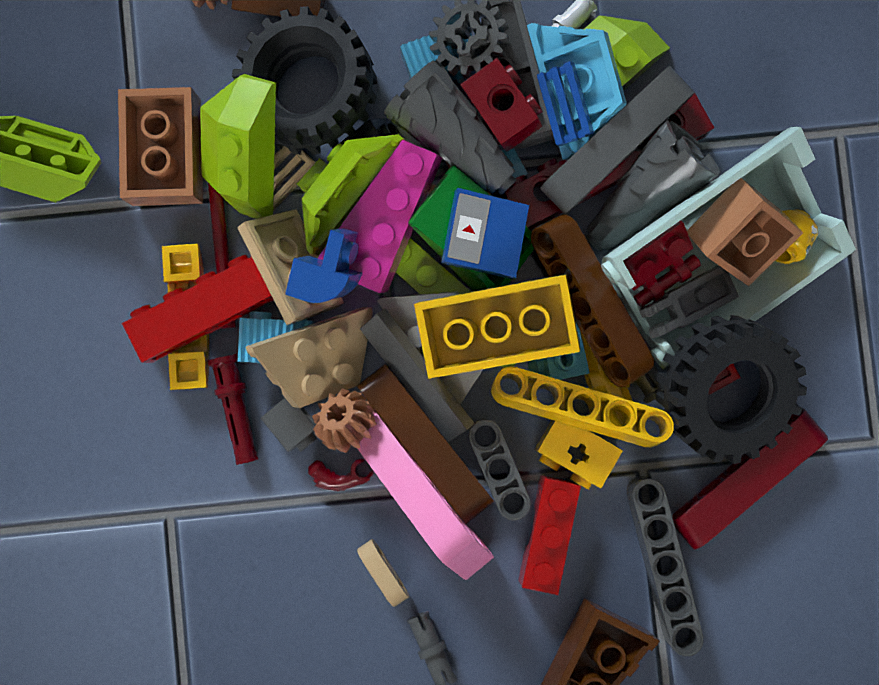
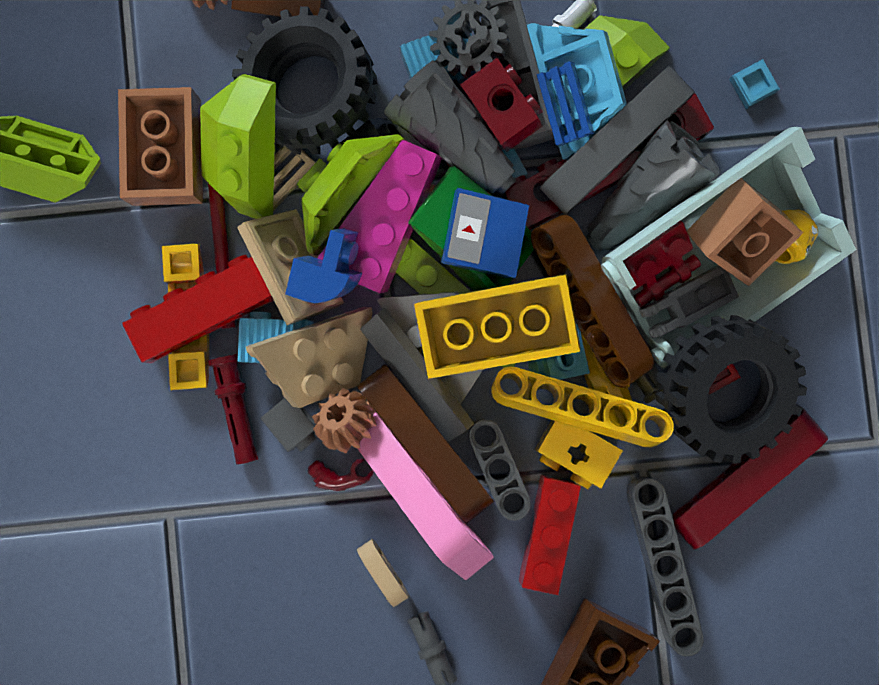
(754, 84): none -> medium azure tile

